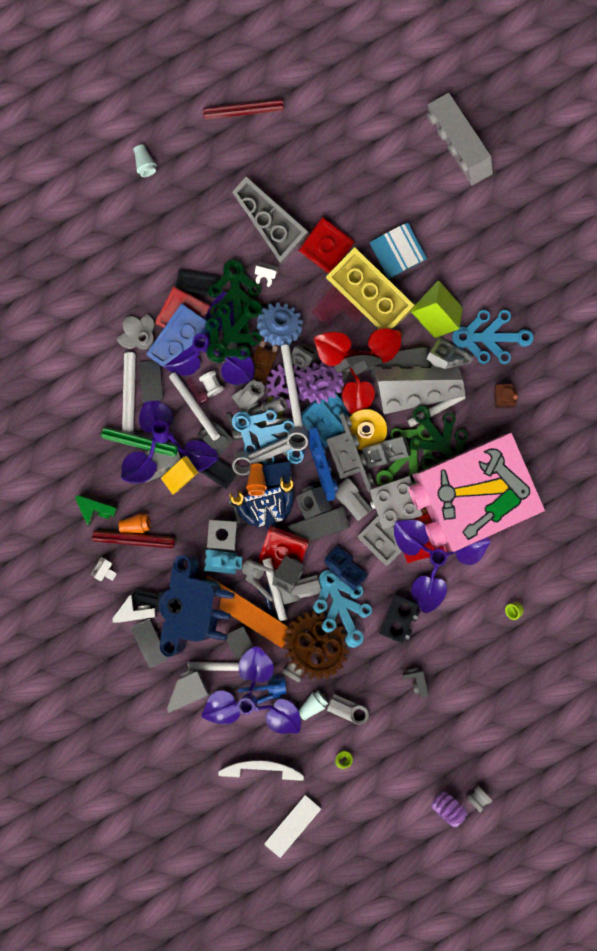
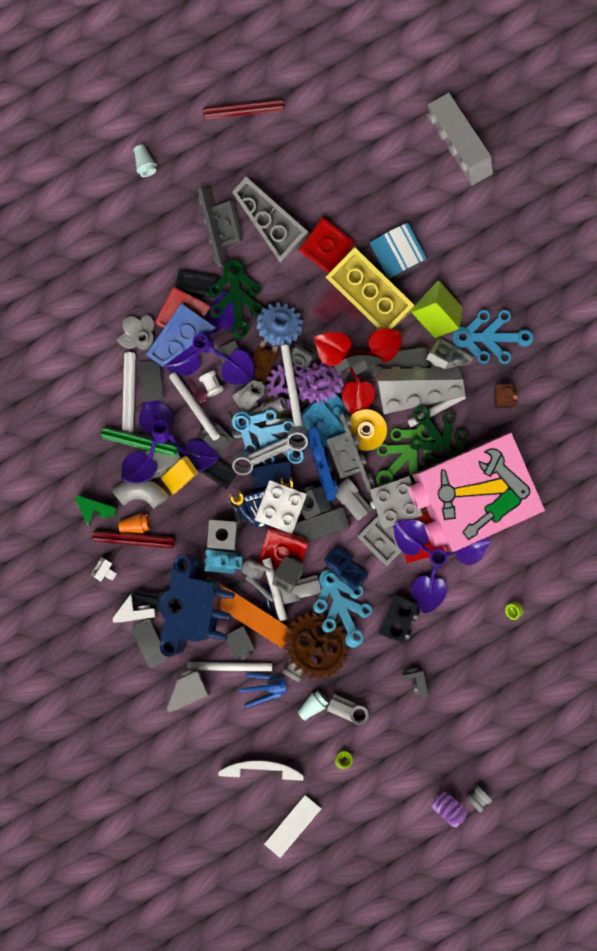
(146, 491): none -> light grey cylinder
(221, 224): none -> dark grey bracket
(231, 334): dark green plant -> none
(253, 666): dark purple plant -> none
(256, 481): orange cone -> none
(267, 271): white tile -> none
(280, 506): none -> white hinge
(386, 451): dark grey slope -> none

